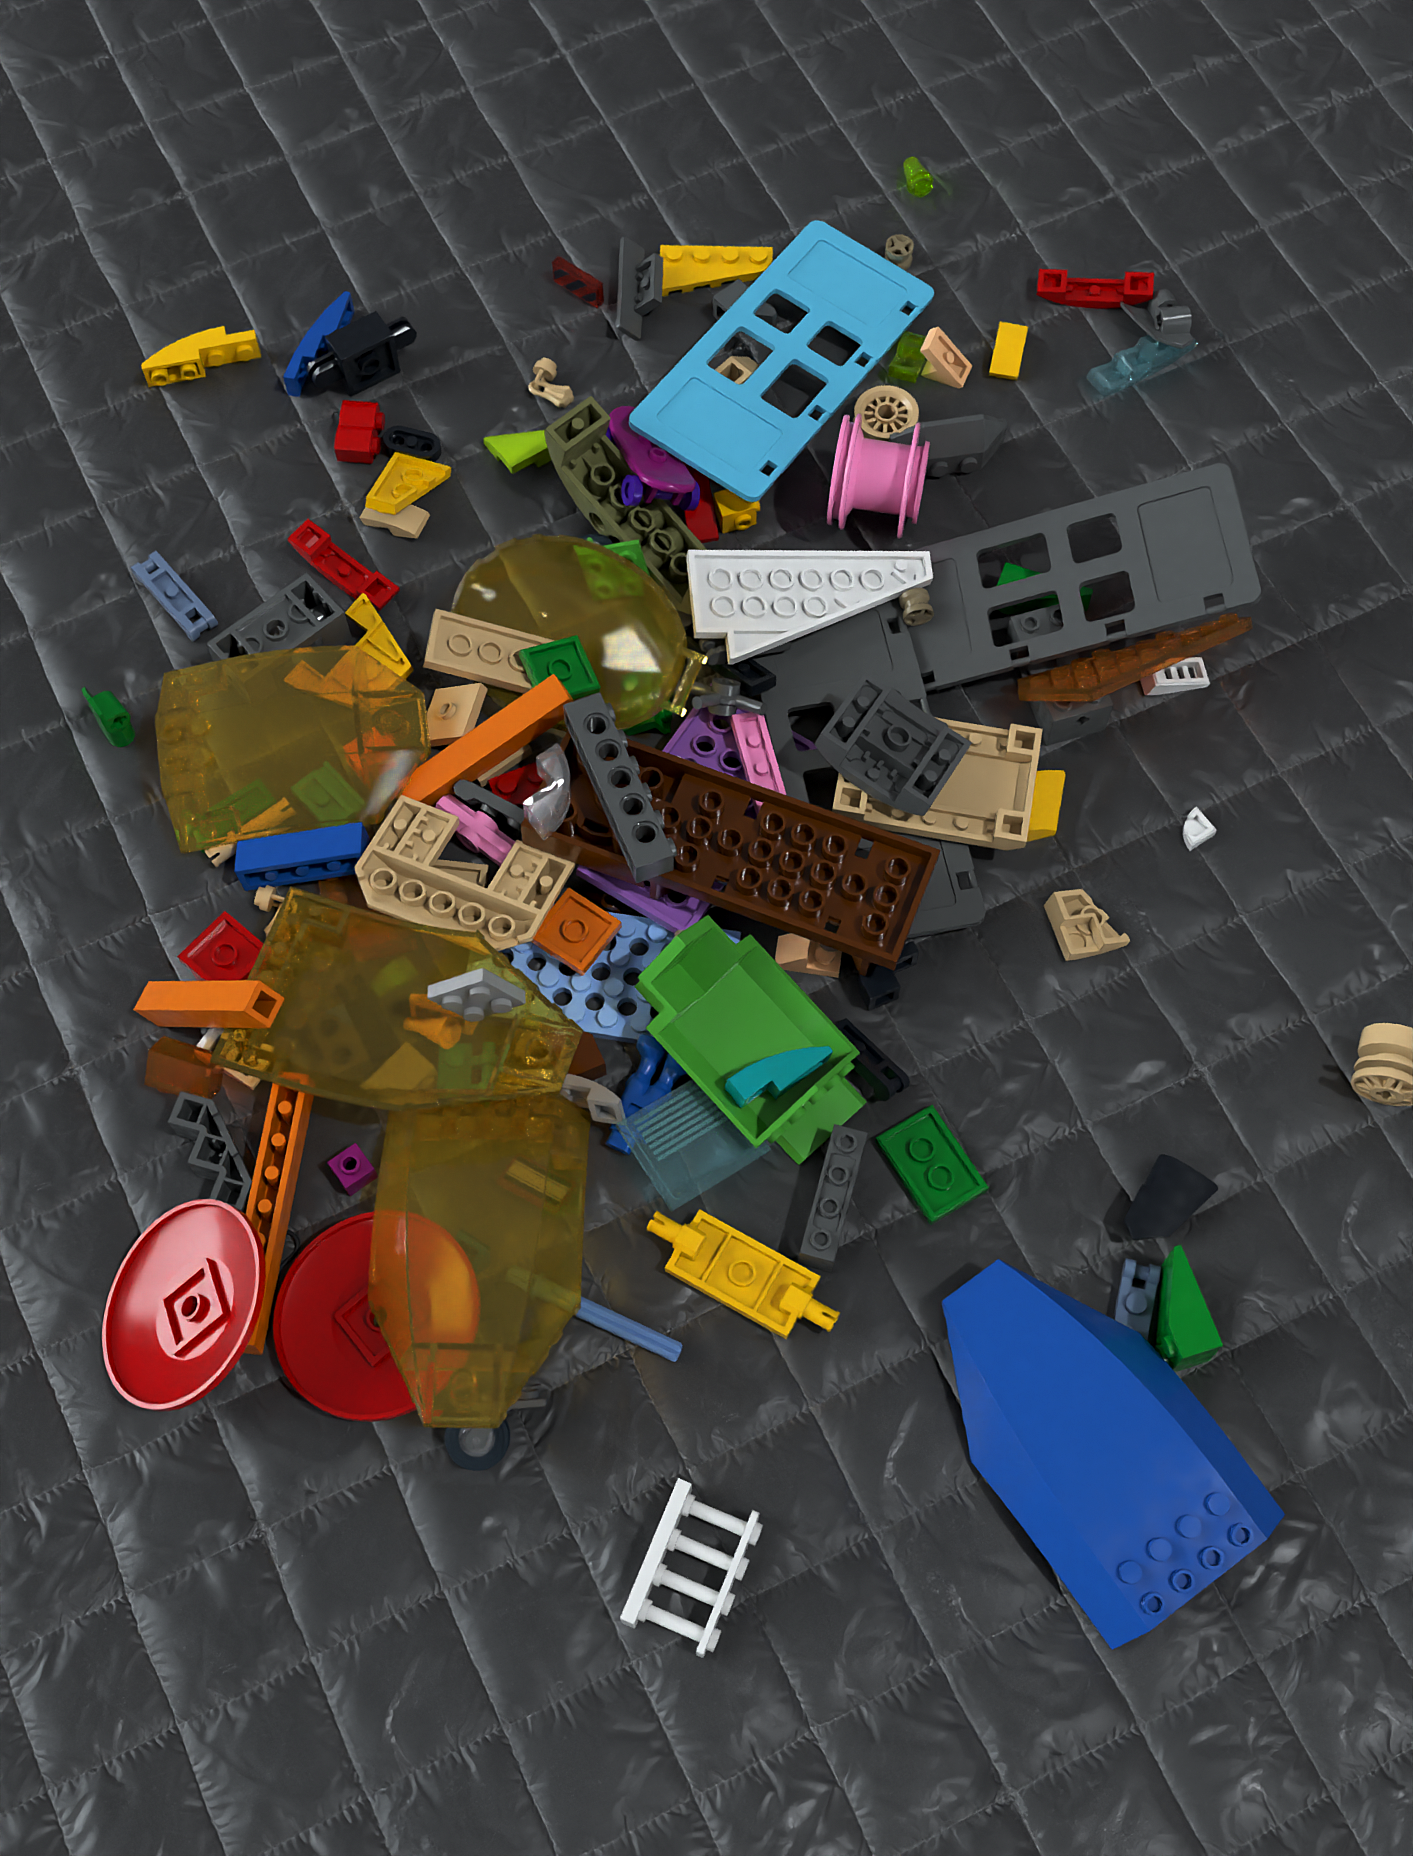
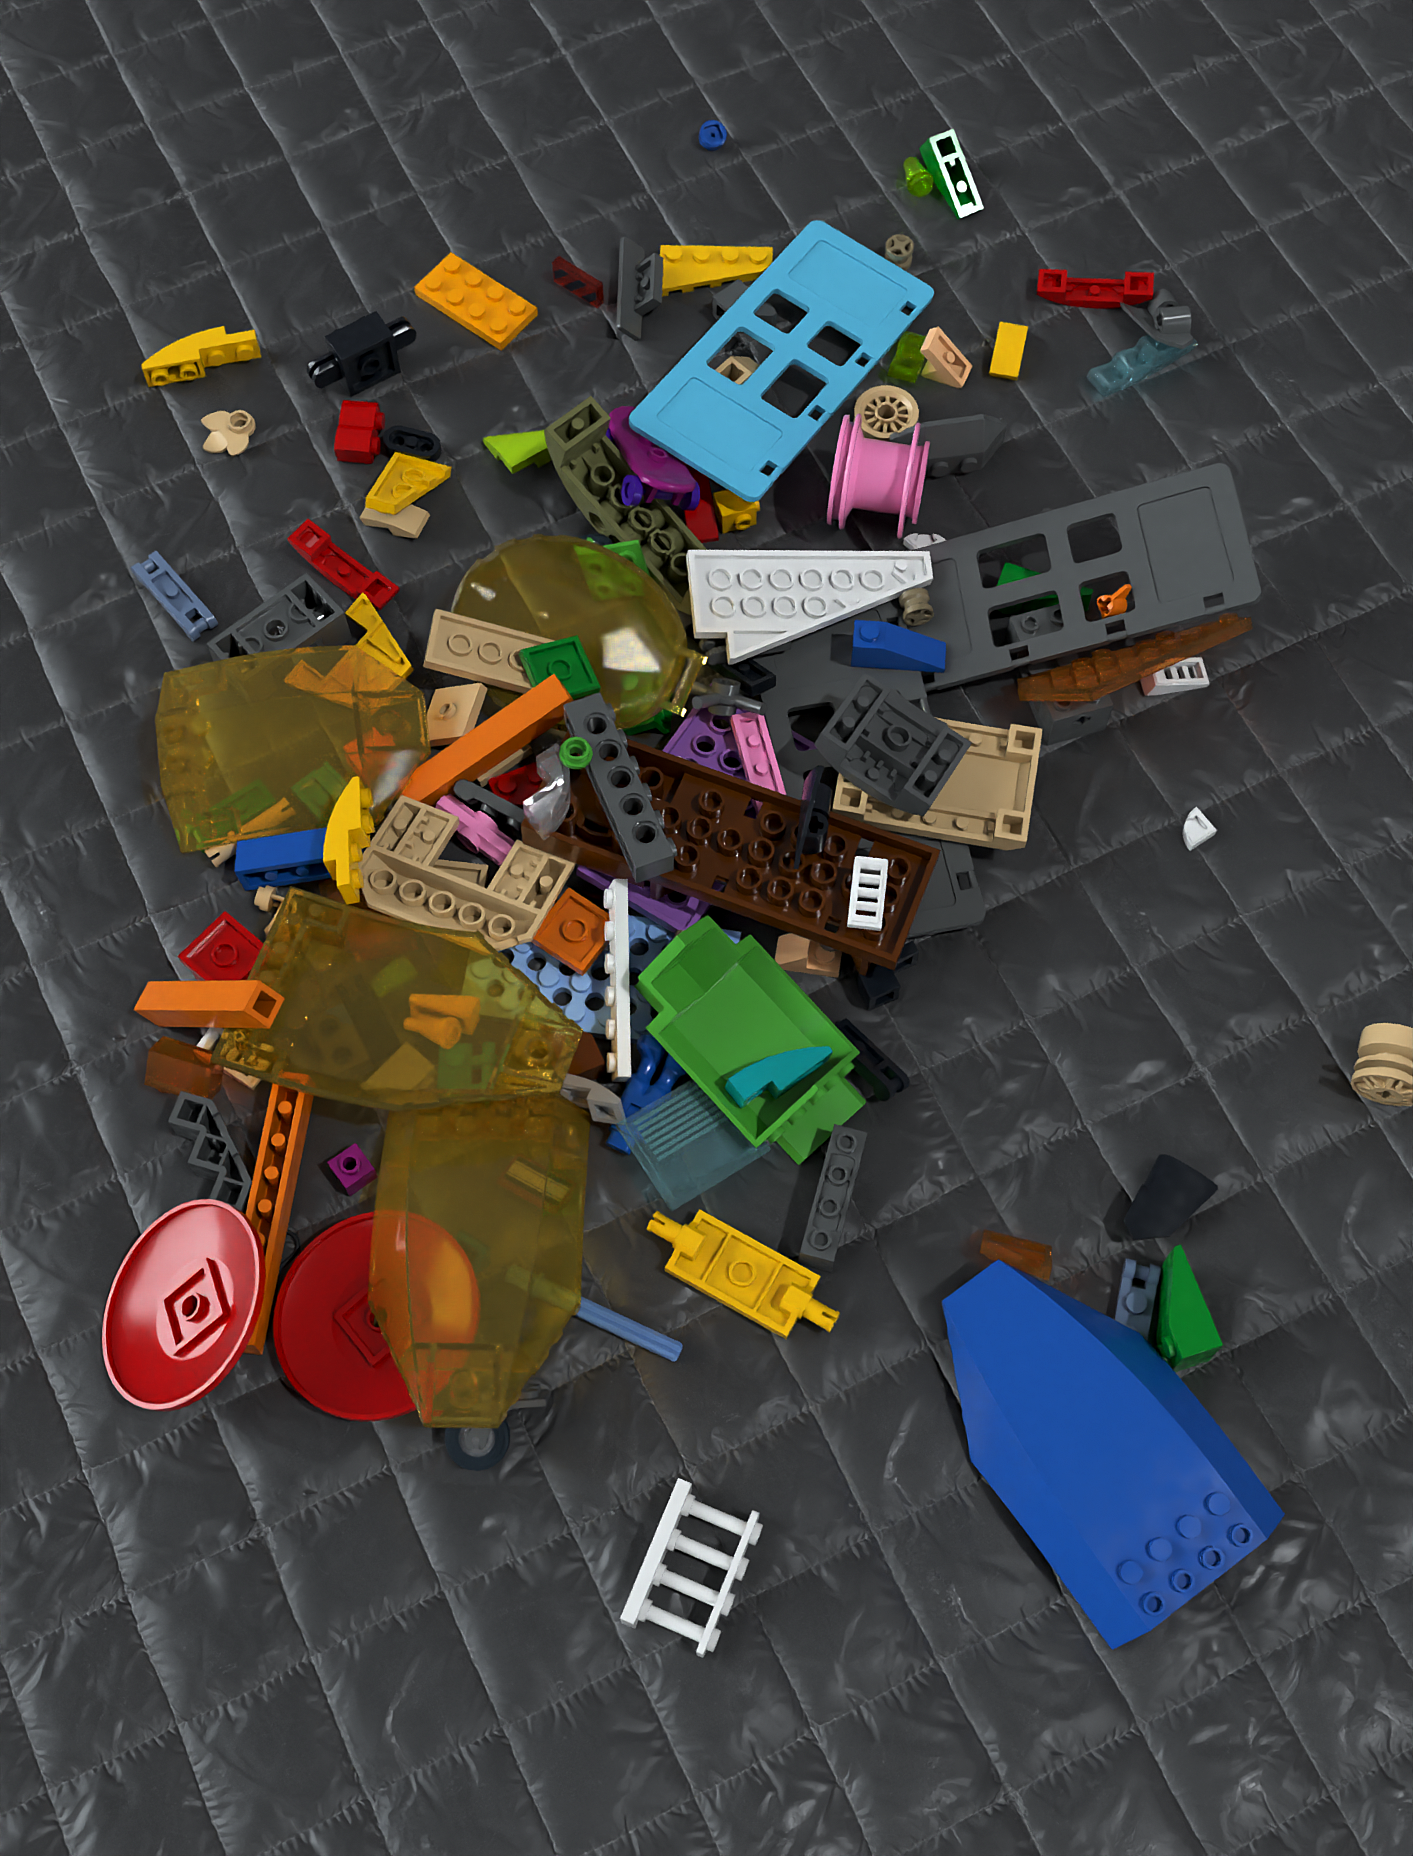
(111, 717): green panel -> none
(227, 432): none -> tan plate
(314, 343): blue slope -> none
(346, 836): none -> yellow slope
(476, 301): none -> light orange plate
(476, 995): light grey plate -> none
(558, 395): tan piece -> none
(579, 746): none -> bright green plate
(618, 993): none -> white plate
(712, 135): none -> blue tile
(813, 815): none -> black panel
(870, 872): none -> white slope
(893, 647): none -> blue slope
(917, 541): none -> white tile
(931, 1164): green tile -> none
(951, 173): none -> green slope
(1018, 1252): none -> clear orange wing
(1046, 804): yellow slope -> none
(1081, 925): tan slope -> none
(1114, 604): none -> orange piece

